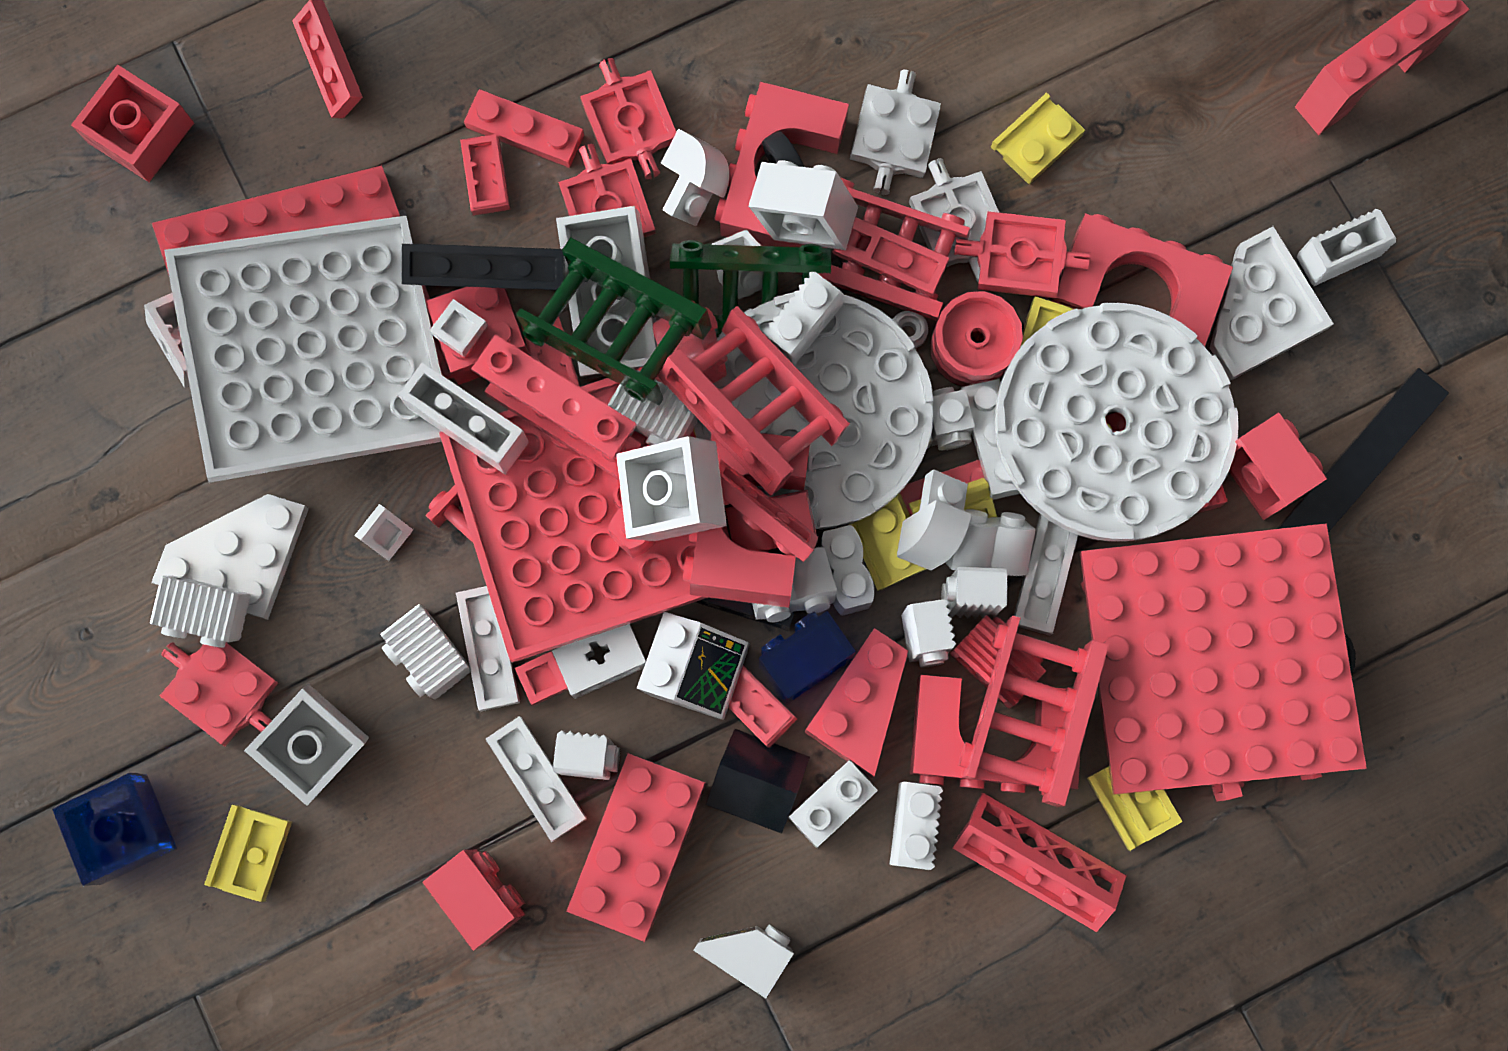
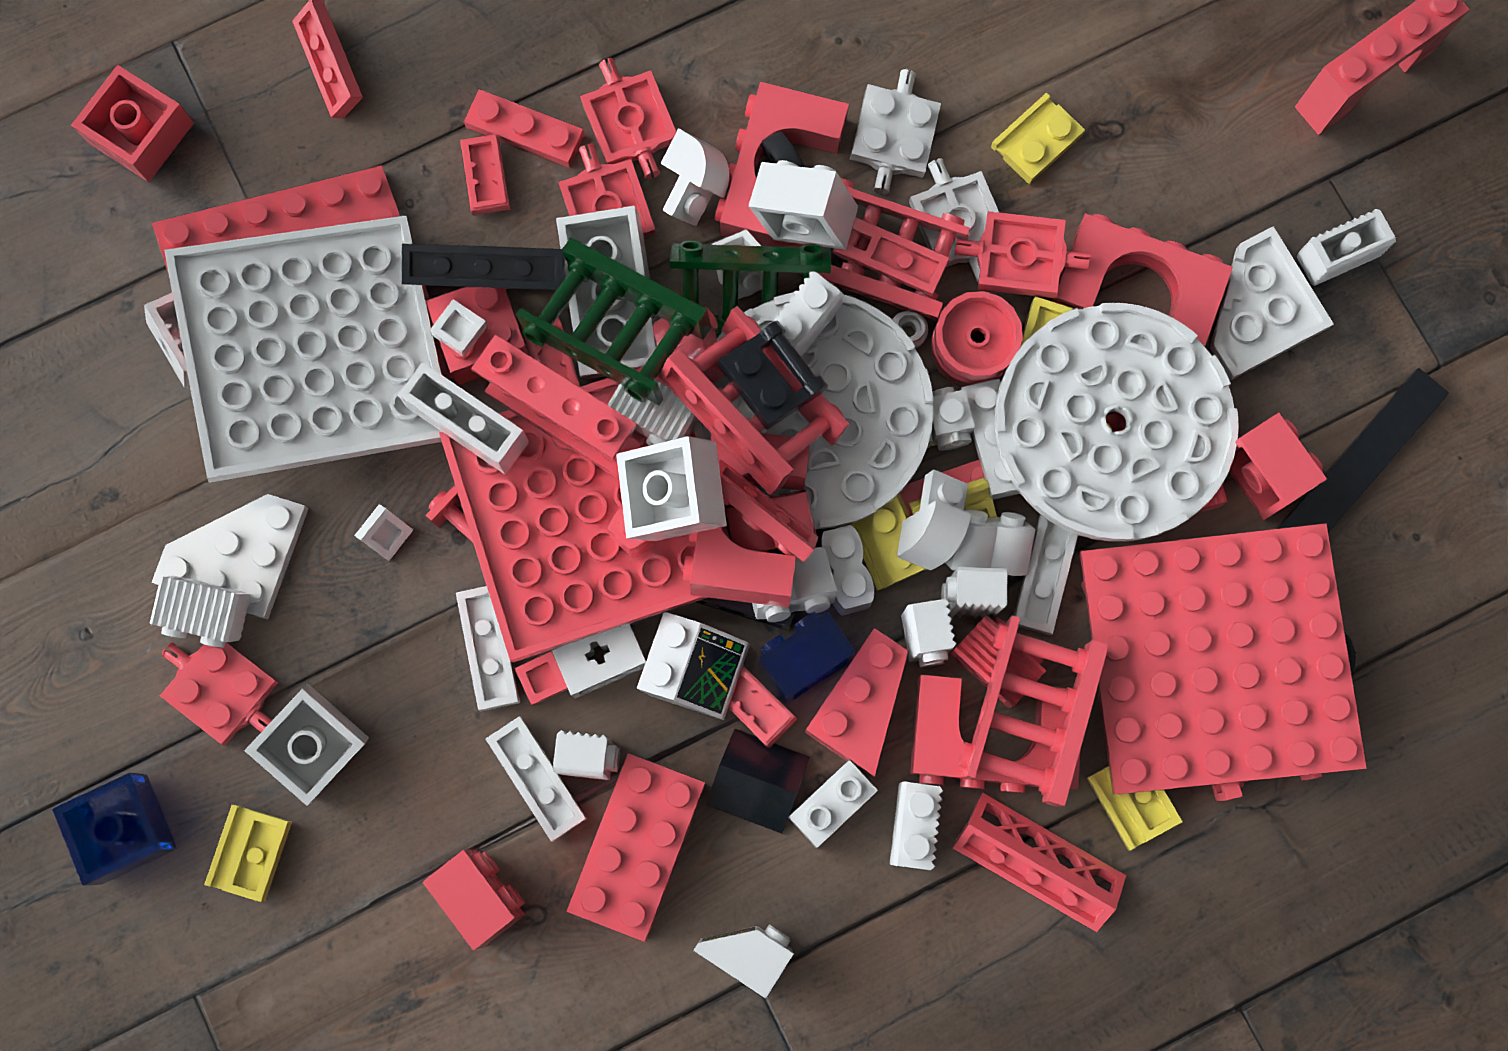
(425, 653): white brick -> none
(761, 382): none -> black plate

